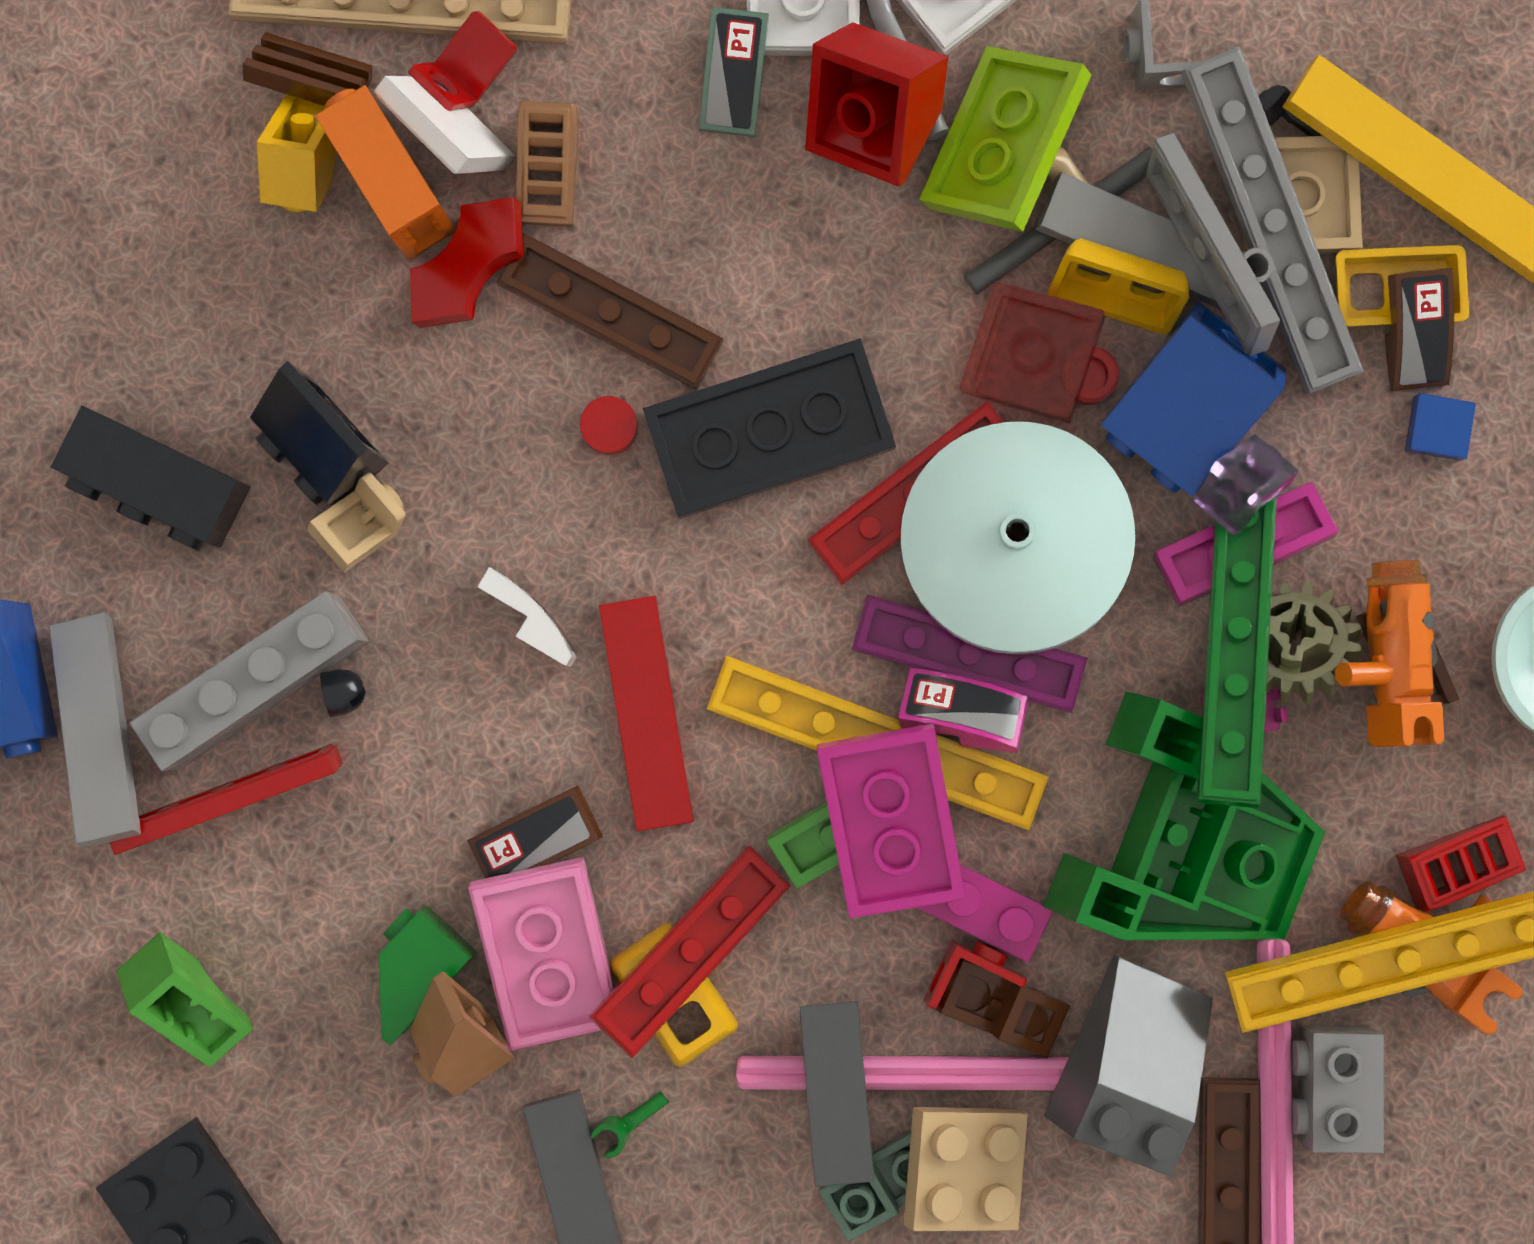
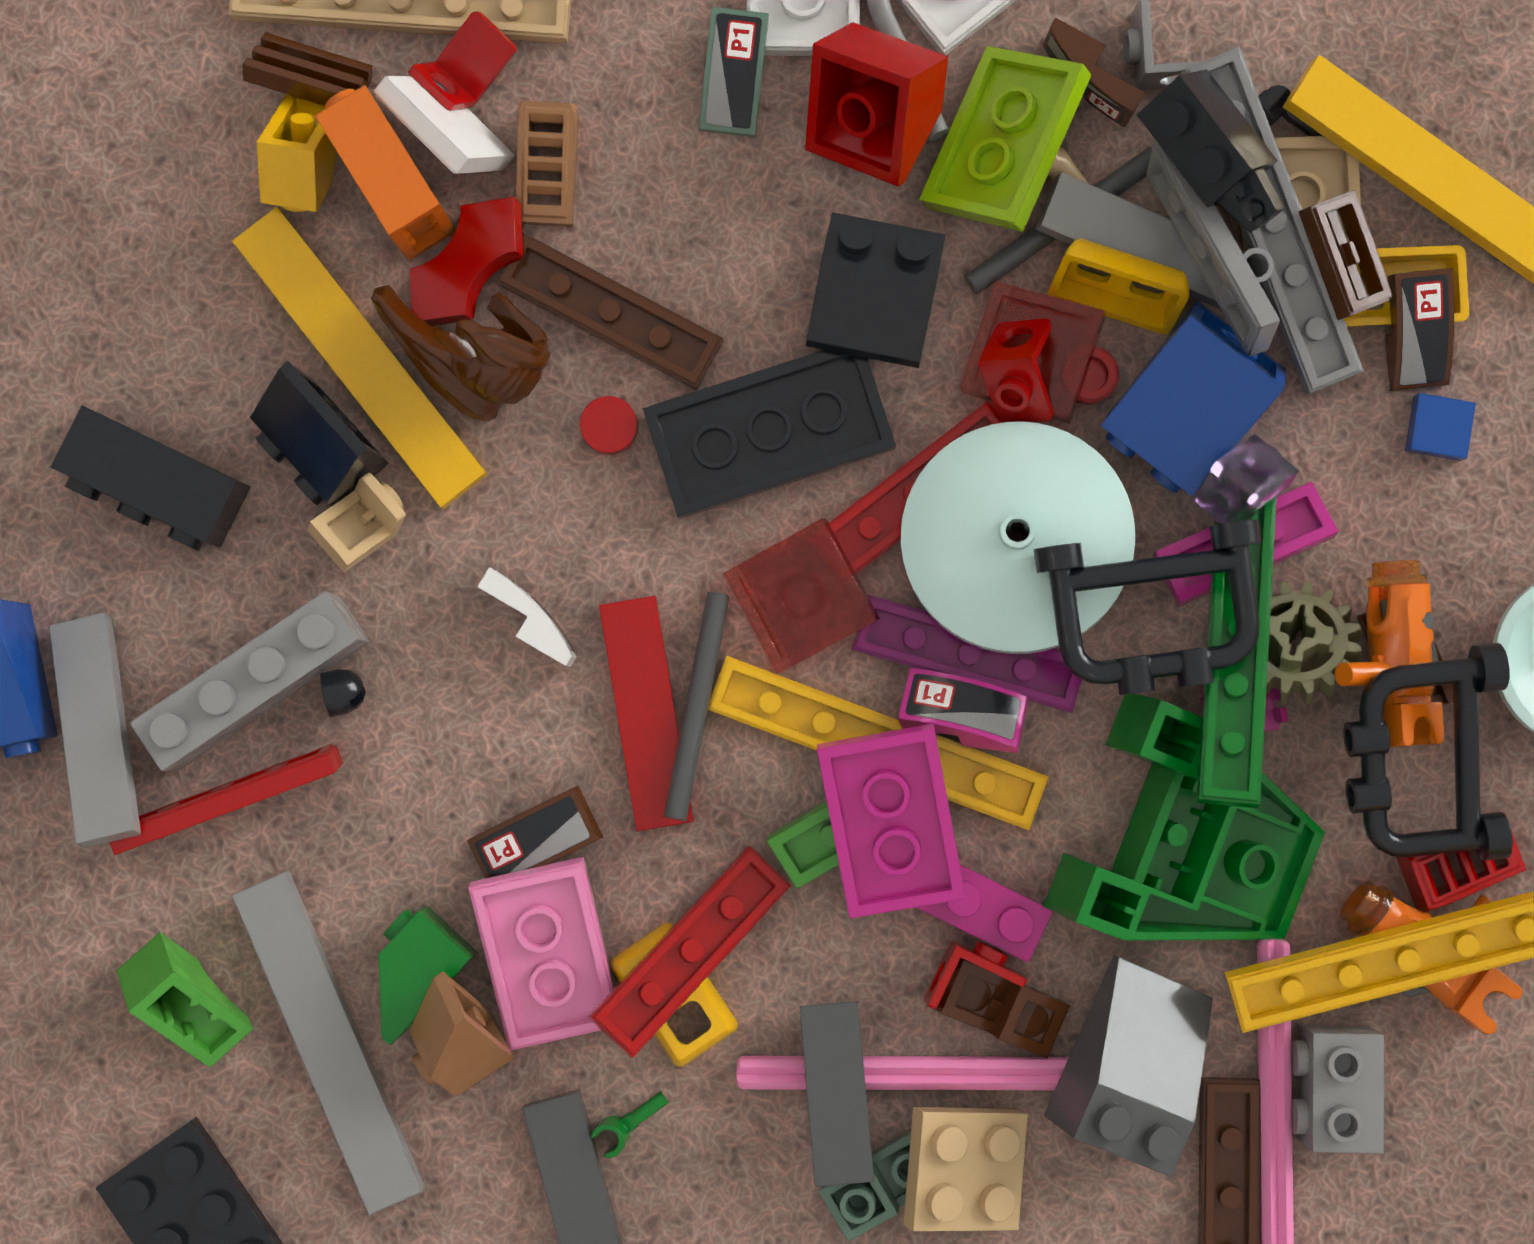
(329, 1042): none -> light grey tile
(359, 358): none -> yellow tile
(476, 371): none -> reddish brown hair
(696, 706): none -> dark grey bar
(801, 595): none -> clear red tile
(875, 290): none -> black slope
(1014, 374): none -> red bracket
(1104, 91): none -> reddish brown slope
(1137, 673): none -> black bar
(1214, 148): none -> black hinge
(1339, 257): none -> reddish brown tile
(1369, 738): none -> black bar

